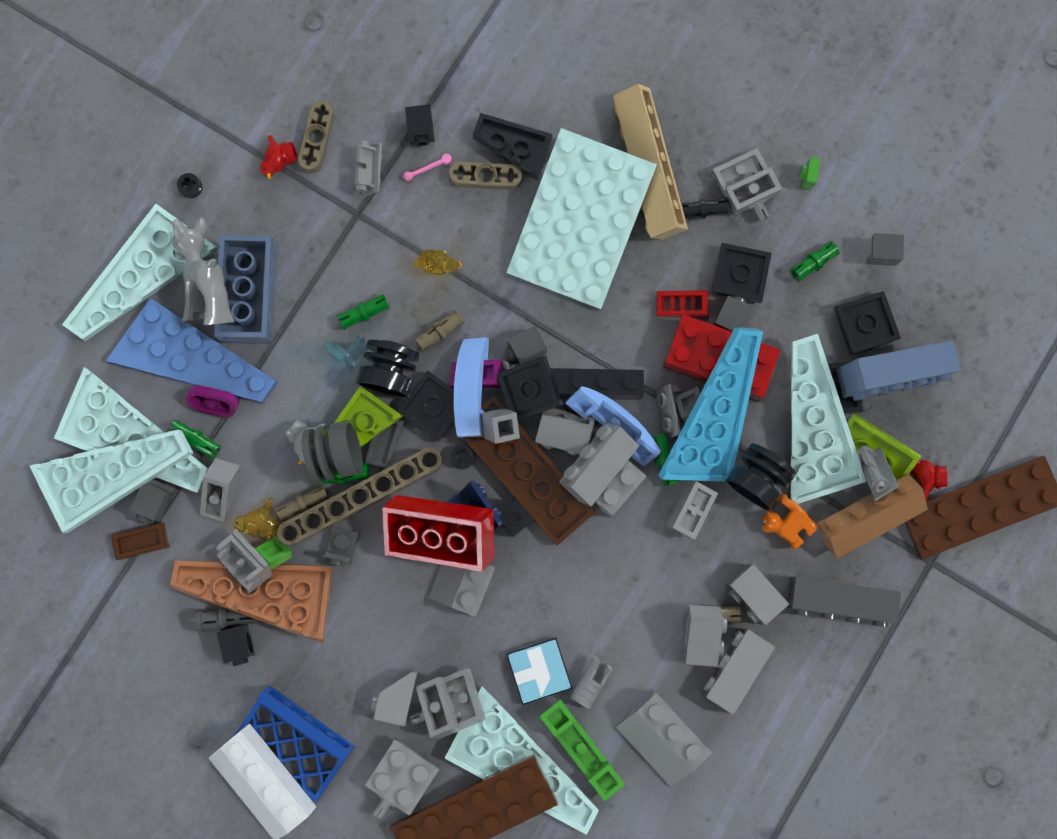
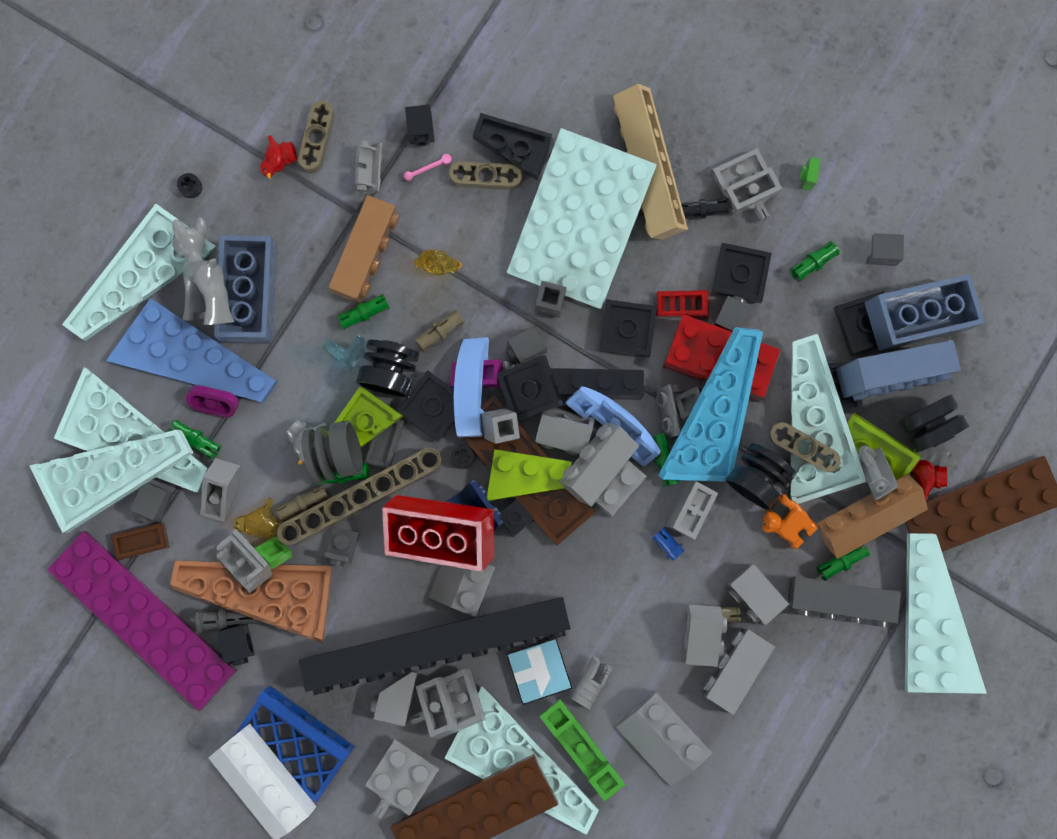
(142, 620): none -> magenta plate
(363, 249): none -> medium nougat brick
(434, 644): none -> black brick
(523, 474): none -> lime wing
(550, 299): none -> dark grey brick
(628, 328): none -> black plate
(668, 544): none -> blue pin
(817, 461): none -> dark tan beam
(844, 563): none -> green pin
(924, 312): none -> sand blue brick
(934, 424): none -> black wheel
(936, 637): none -> light aqua wing

